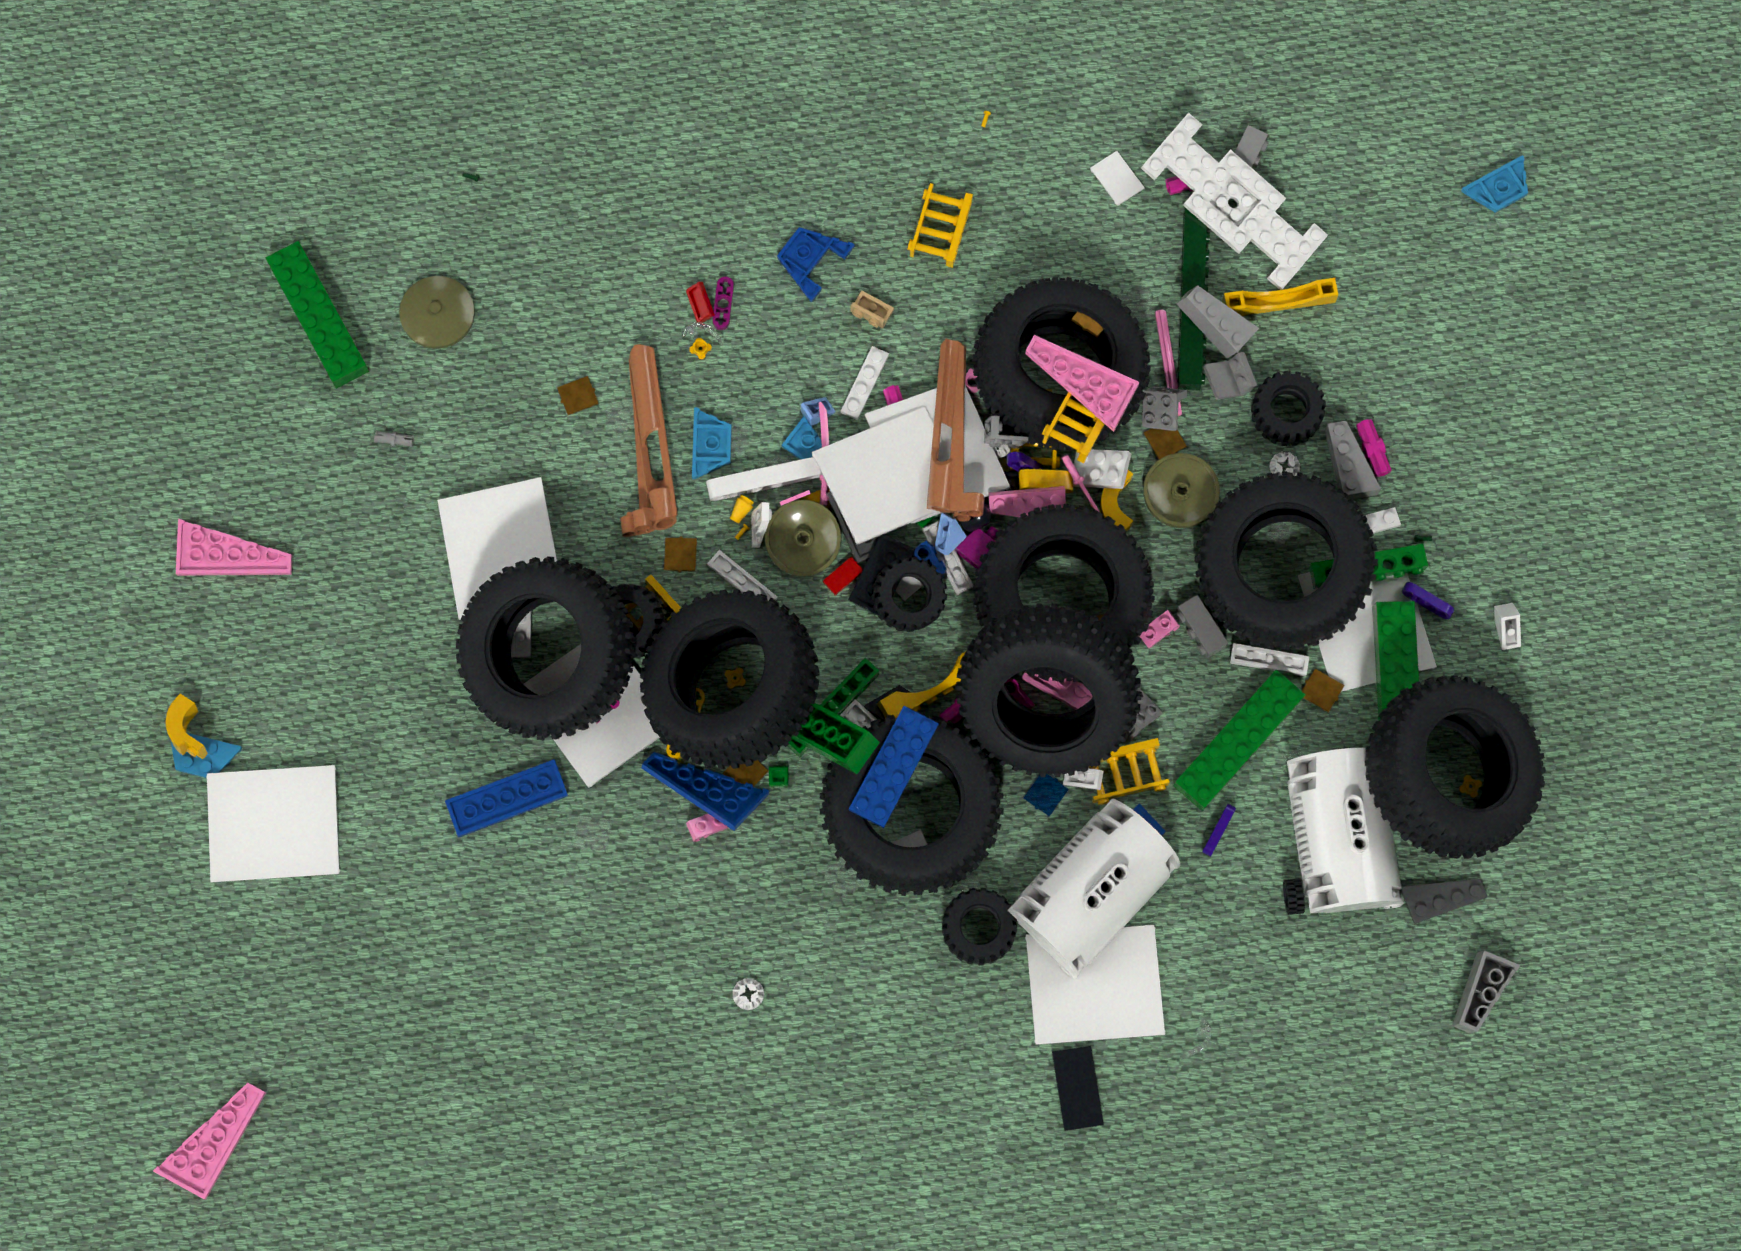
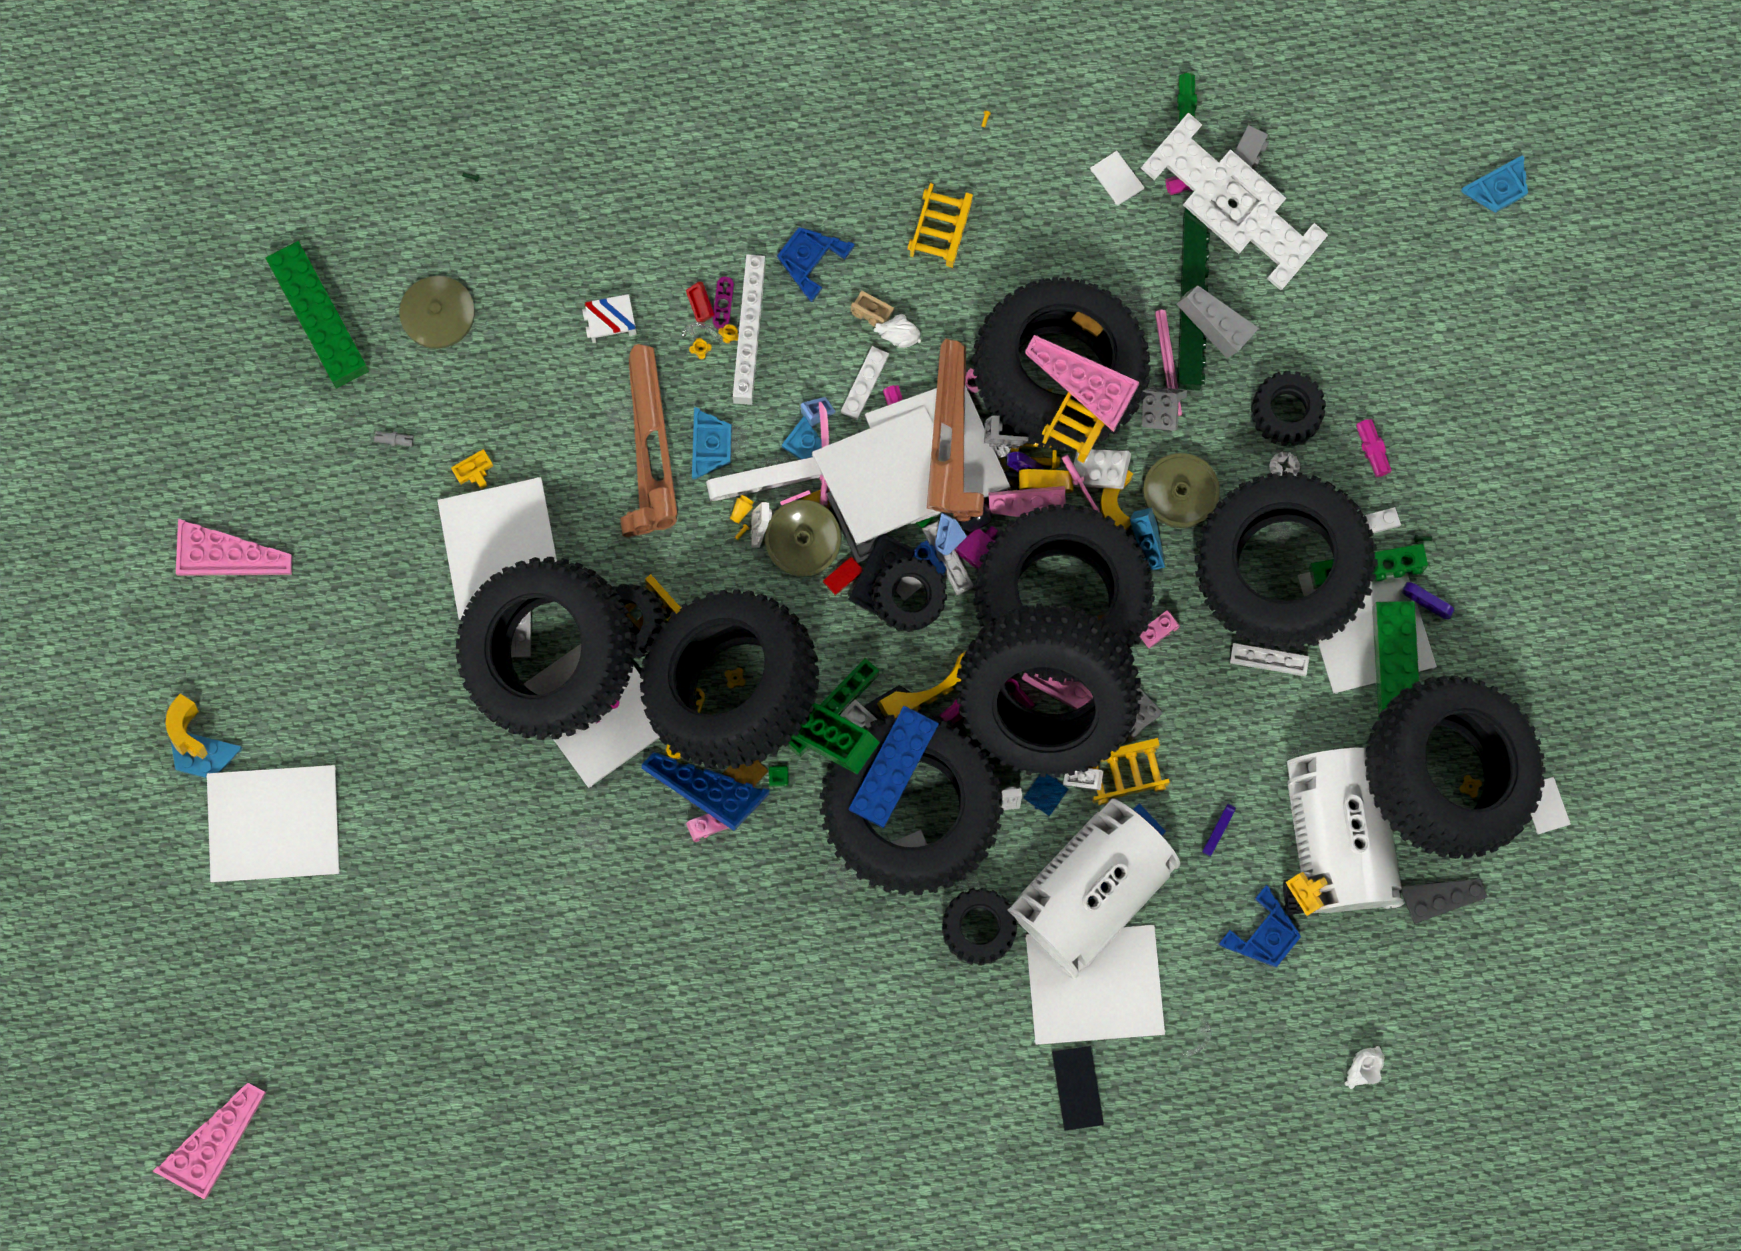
(473, 469): none -> yellow hinge
(506, 798): blue plate -> none
(577, 395): pearl gold piece -> none
(609, 317): none -> panel
(680, 554): pearl gold piece -> none
(729, 329): none -> yellow plate
(737, 576): white tile -> none
(749, 329): none -> white brick
(756, 998): white gear -> none
(899, 331): none -> white hair
(1011, 798): none -> white plate
(1148, 537): none -> dark azure slope
(1164, 442): pearl gold piece -> none
(1186, 97): none -> green piece
(1201, 627): light grey brick -> none
(1230, 377): light grey bracket -> none
(1239, 740): green brick -> none
(1272, 938): none -> blue wing
(1306, 295): yellow arch -> none
(1307, 892): none -> yellow hinge
(1322, 690): pearl gold piece -> none
(1349, 463): light grey wedge -> none
(1366, 1067): none -> white hair
(1483, 988): light grey wedge -> none
(1508, 625): white slope -> none
(1551, 810): none -> white piece

